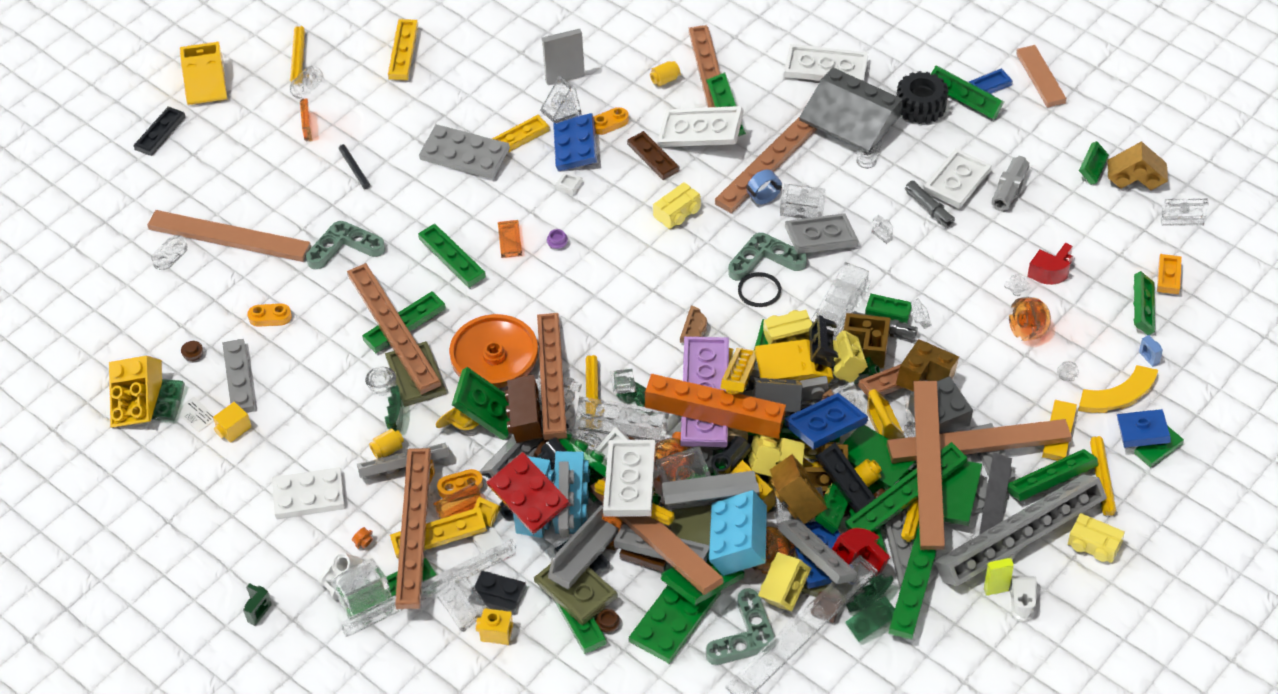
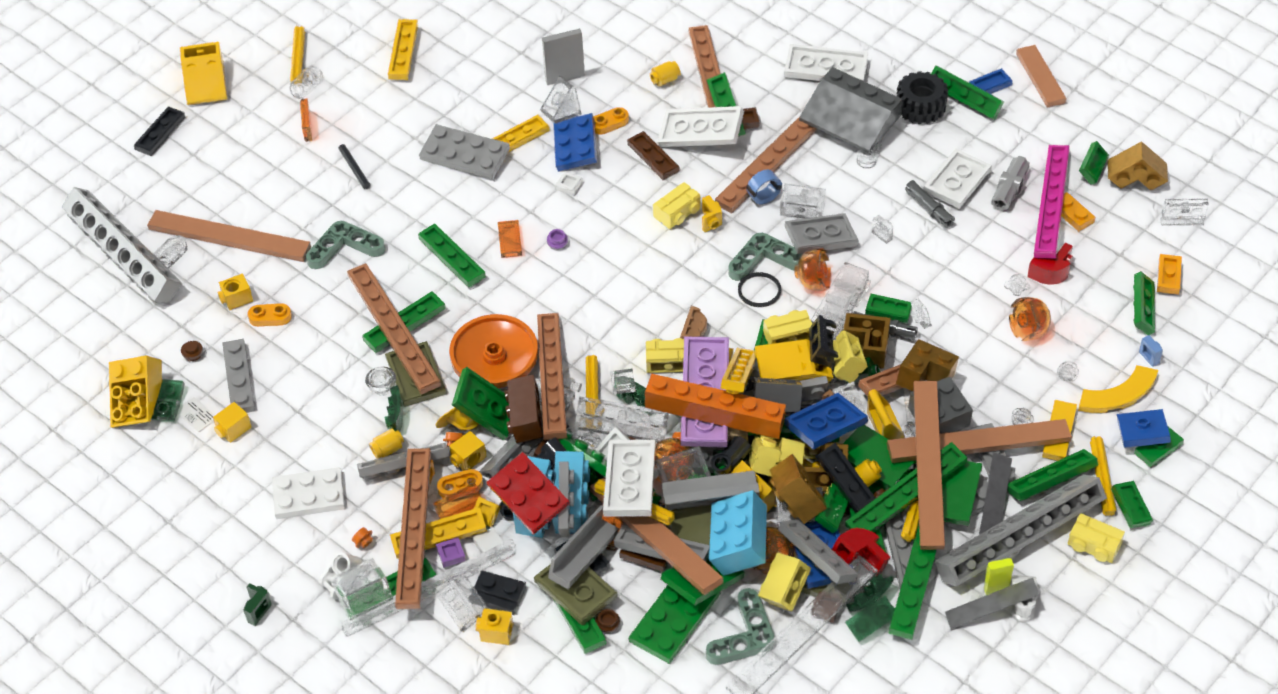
(121, 246): none -> light grey brick
(235, 292): none -> yellow brick
(450, 552): none -> medium lavender plate
(451, 437): none -> orange plate
(467, 451): none -> yellow brick
(664, 355): none -> light yellow brick
(712, 214): none -> yellow bracket
(750, 118): none -> reddish brown plate
(813, 270): none -> clear orange cylinder
(991, 603): none -> flat silver sticker
(1017, 416): none -> clear plate
(1052, 201): none -> dark pink tile
(1076, 213): none -> light orange plate
(1132, 504): none -> green plate

